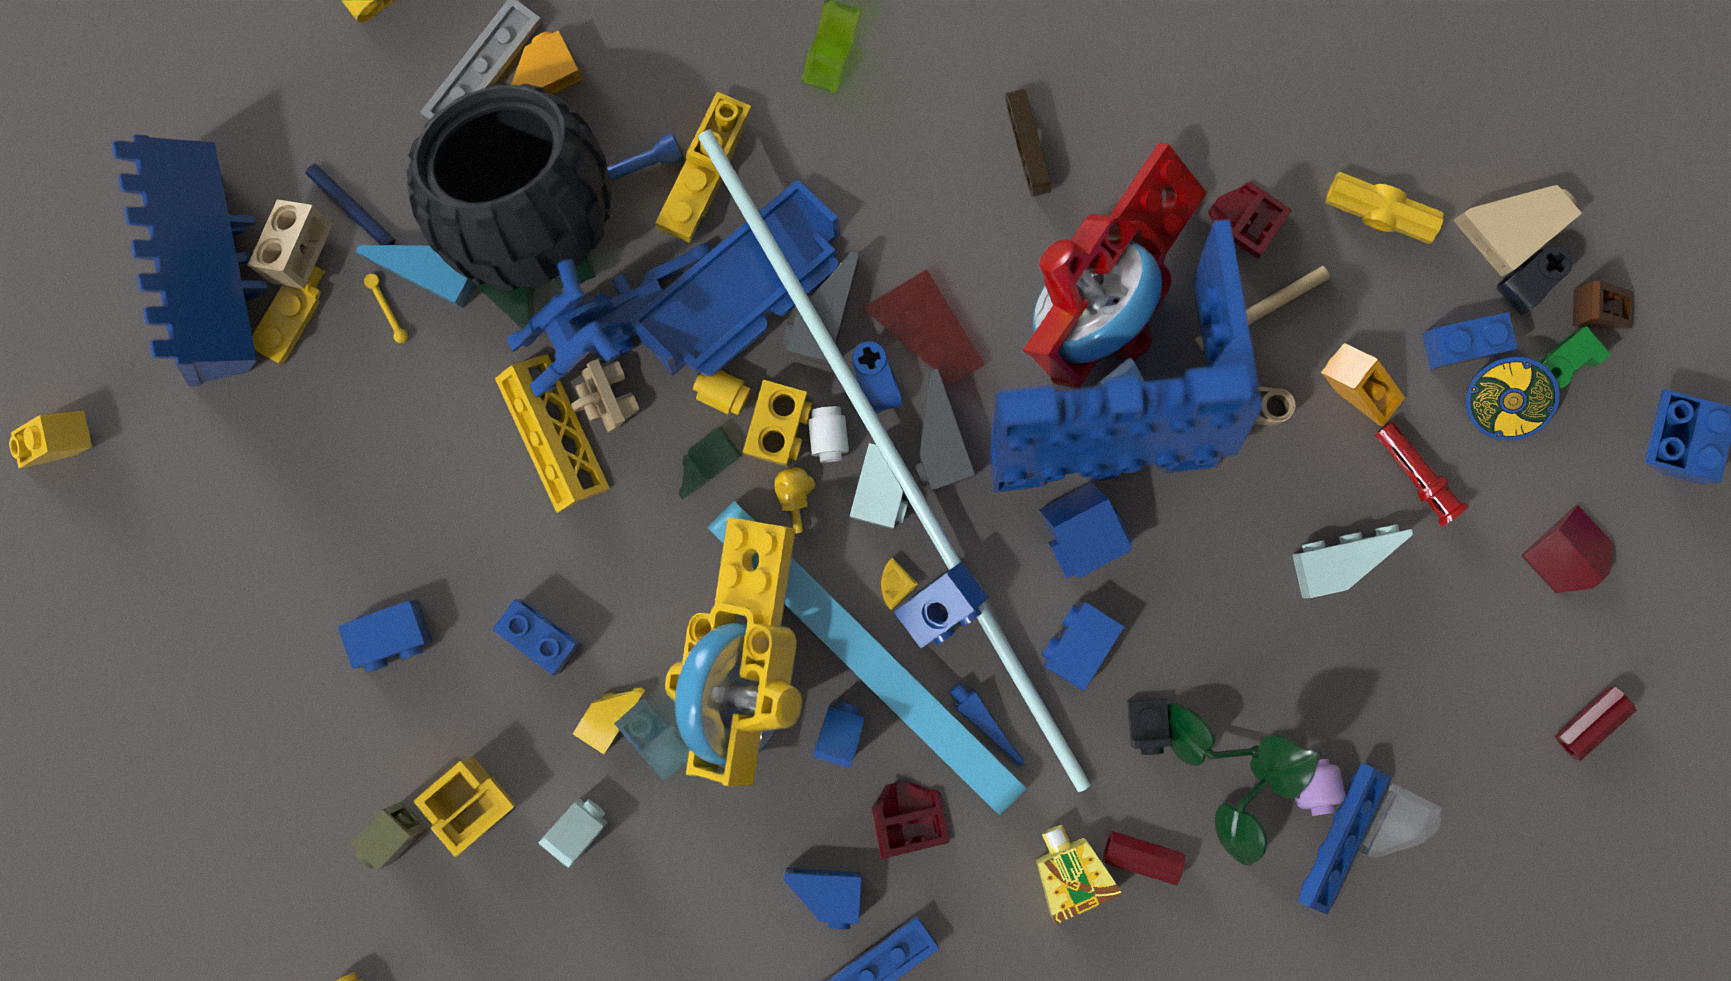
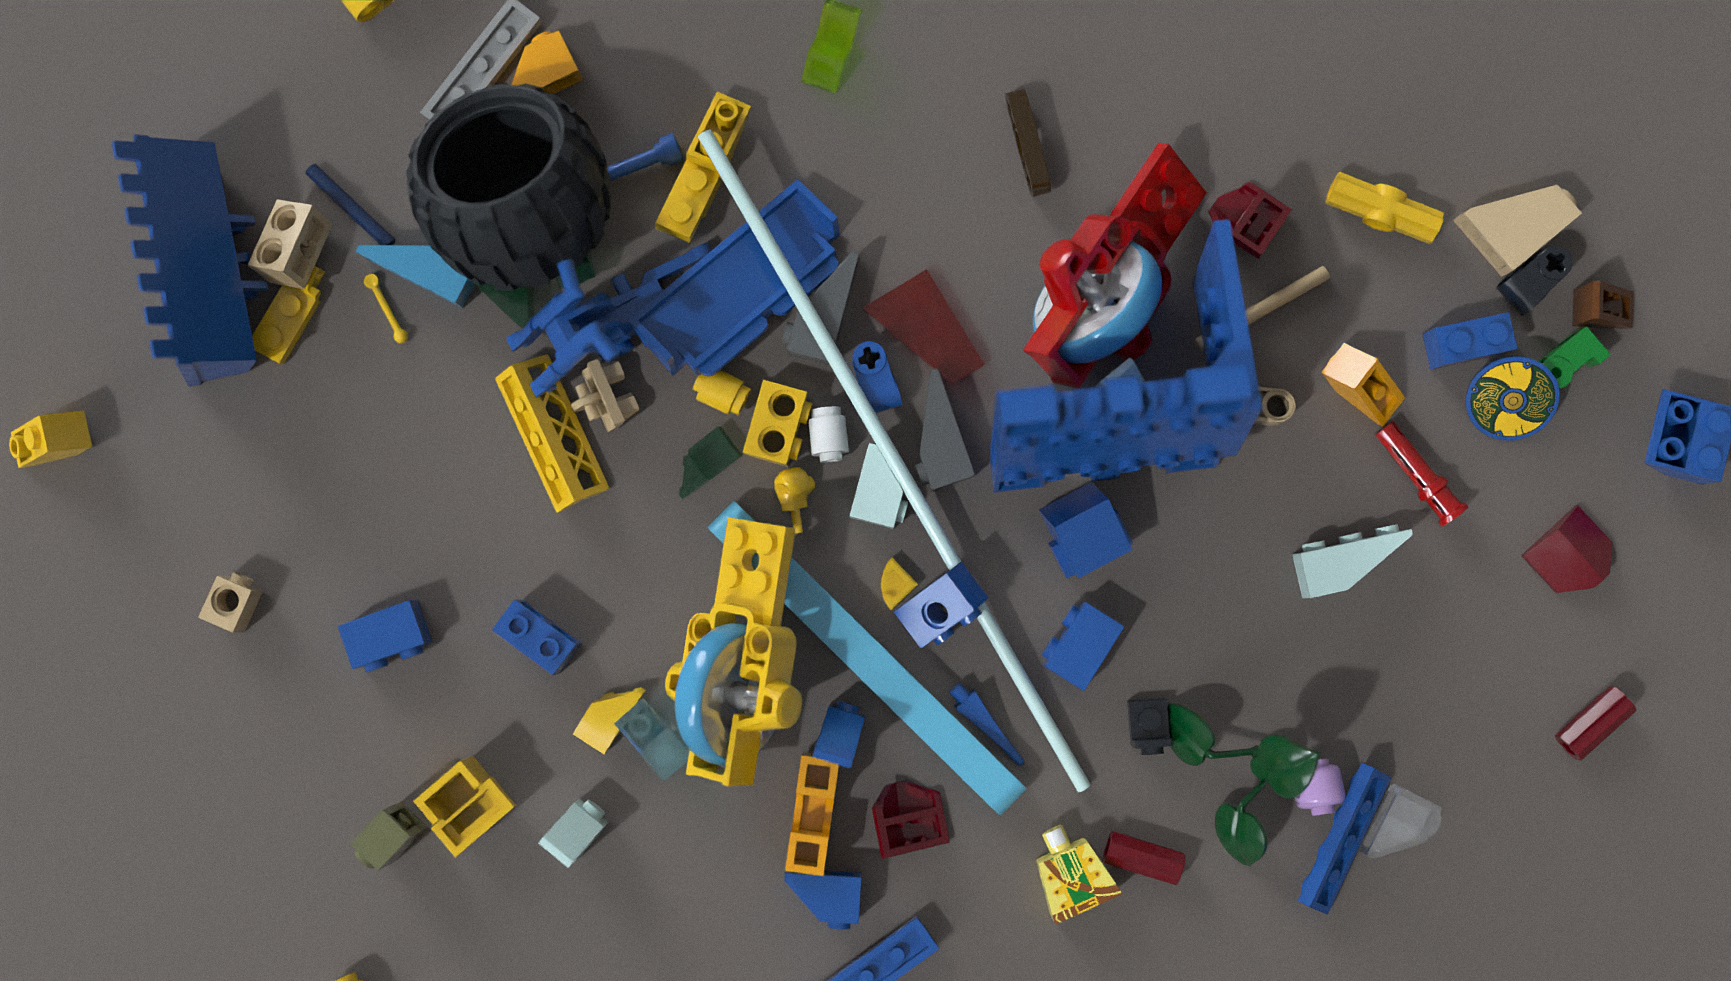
(216, 609): none -> tan brick
(812, 815): none -> light orange arch

